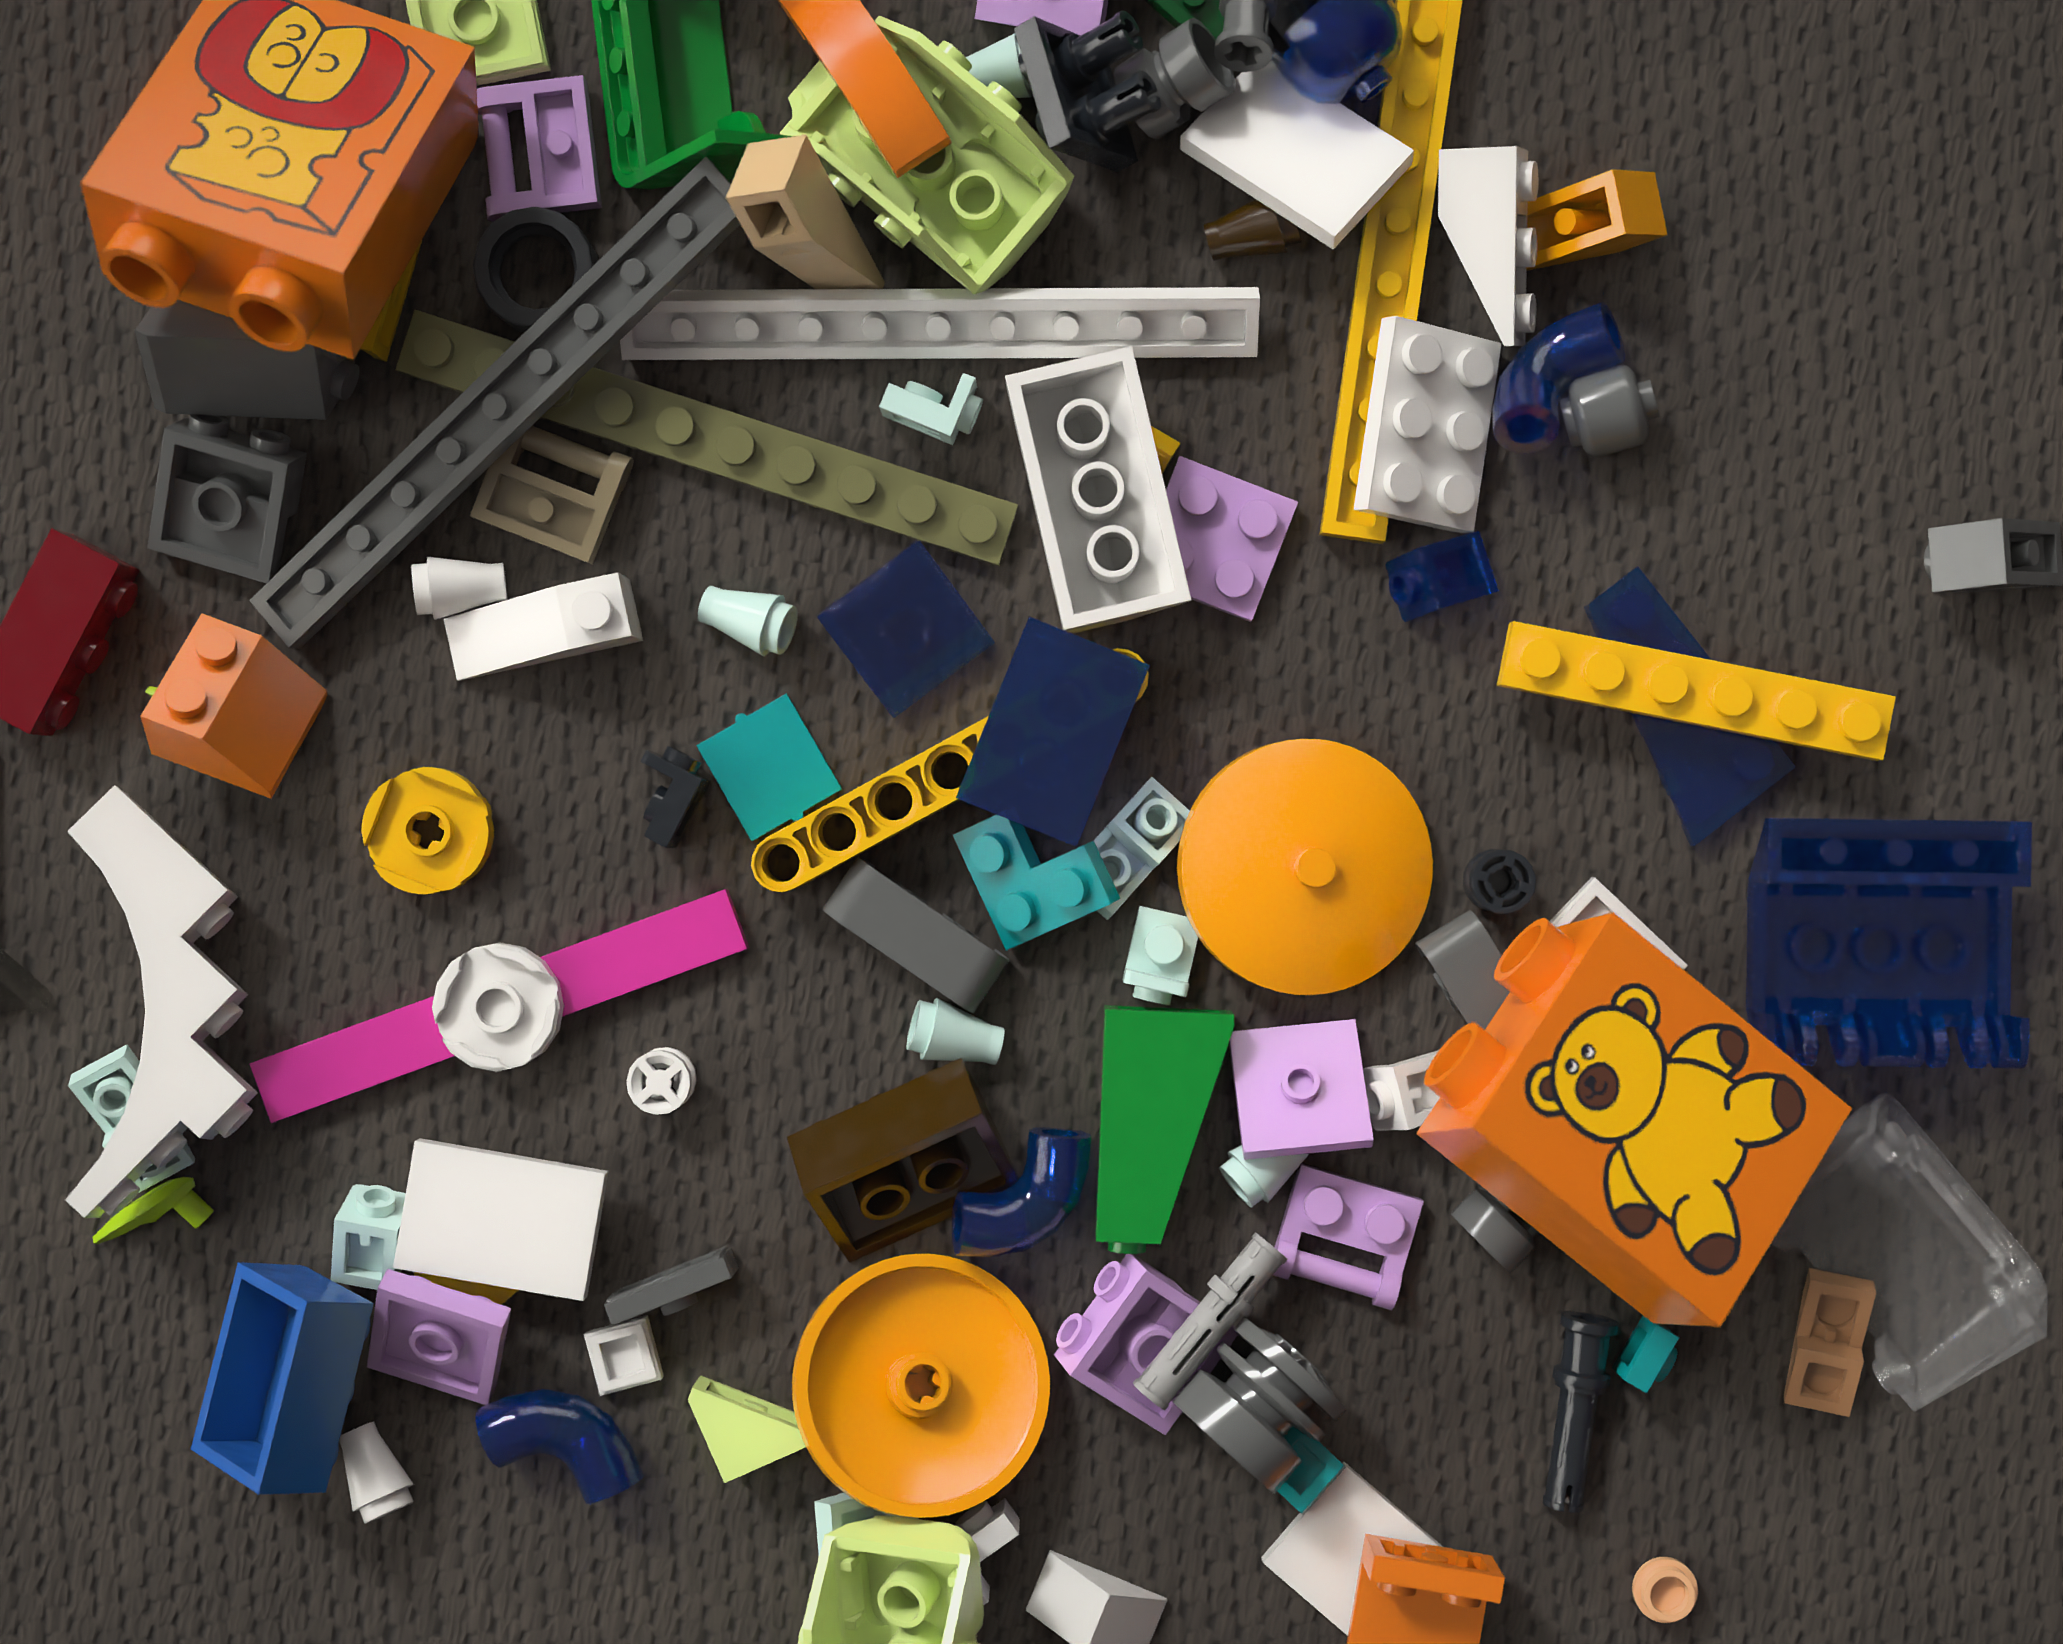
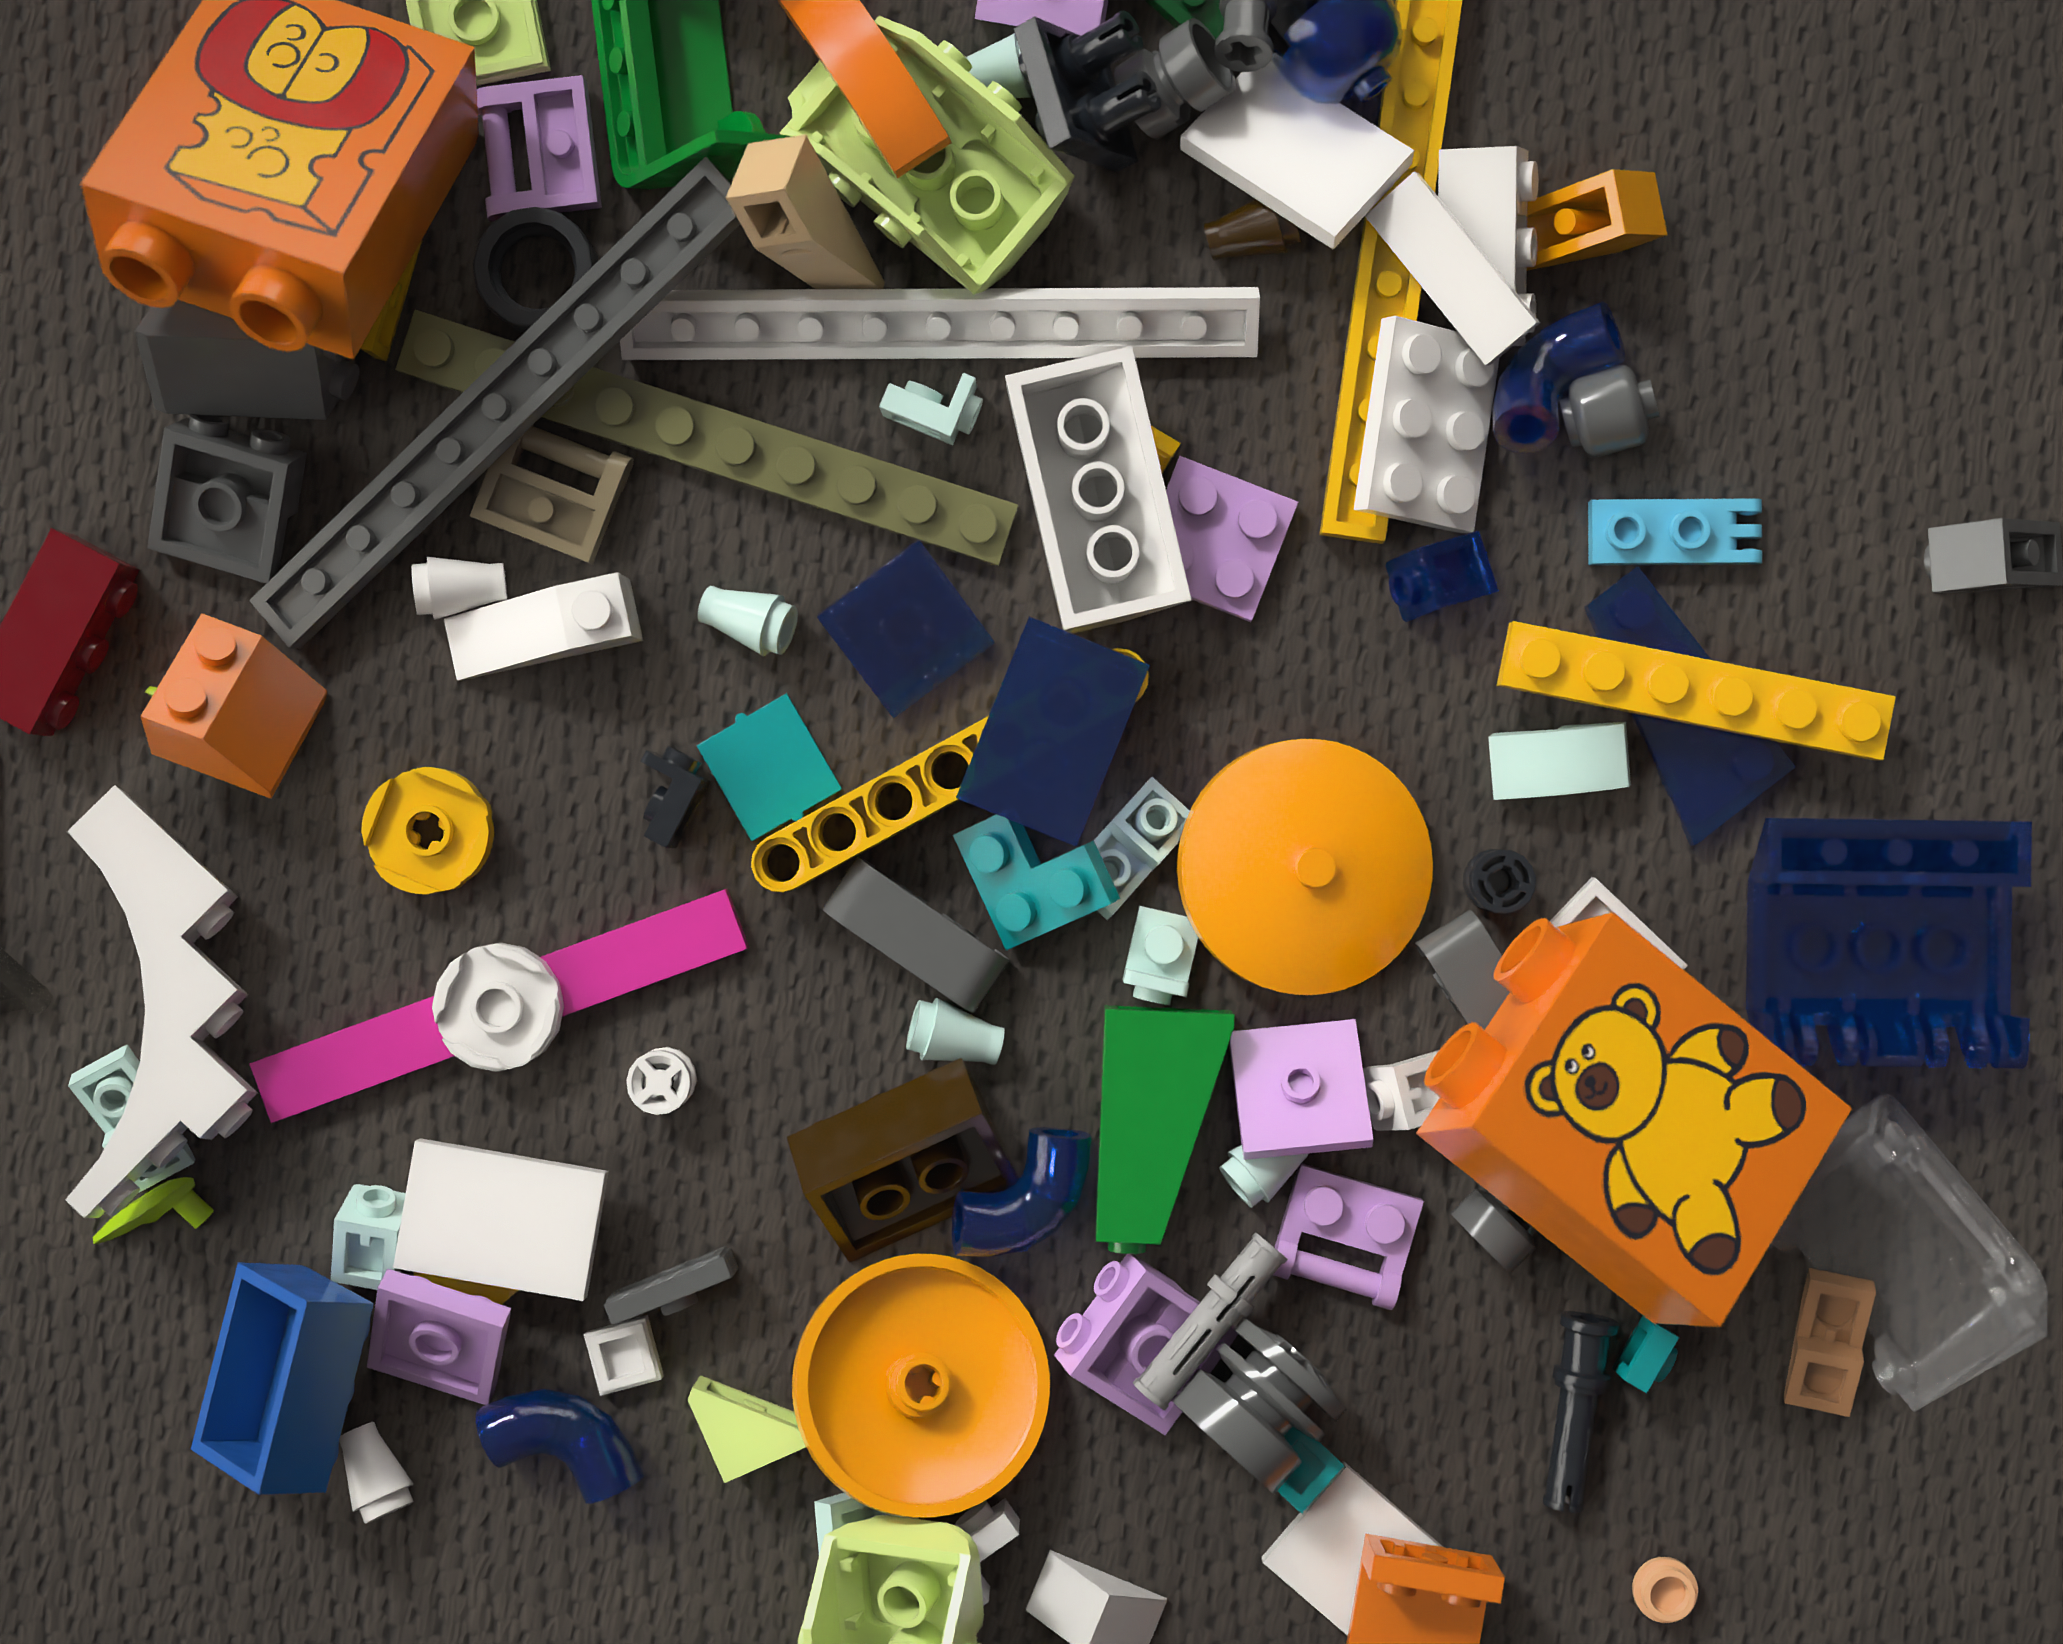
(1452, 268): none -> white tile
(1559, 760): none -> light aqua slope
(1671, 531): none -> medium azure hinge

